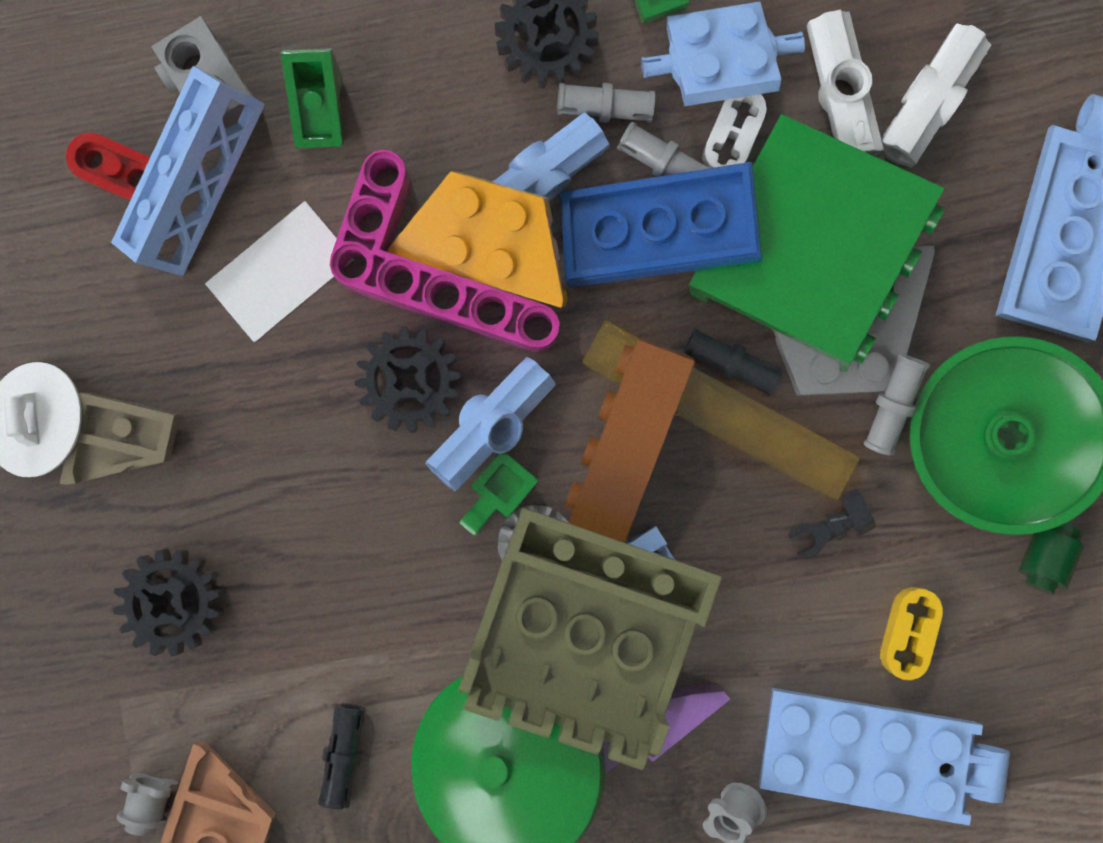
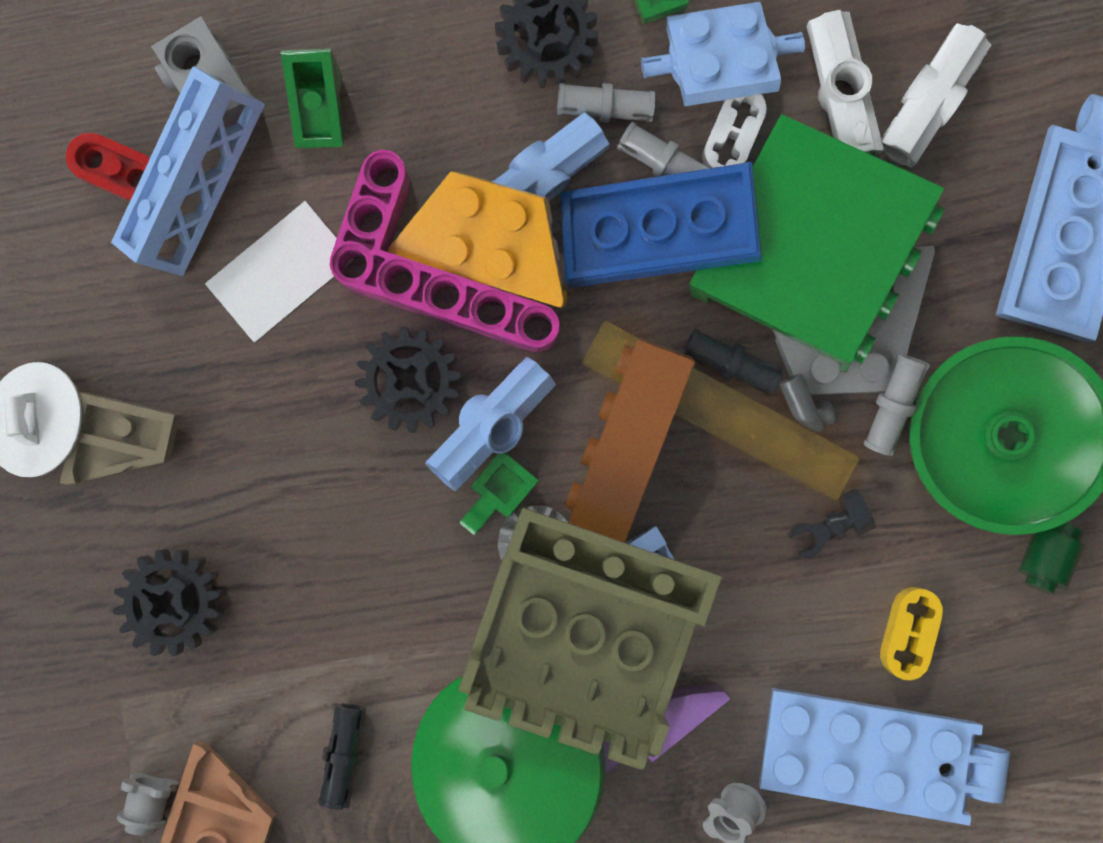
(802, 405): none -> dark grey arm

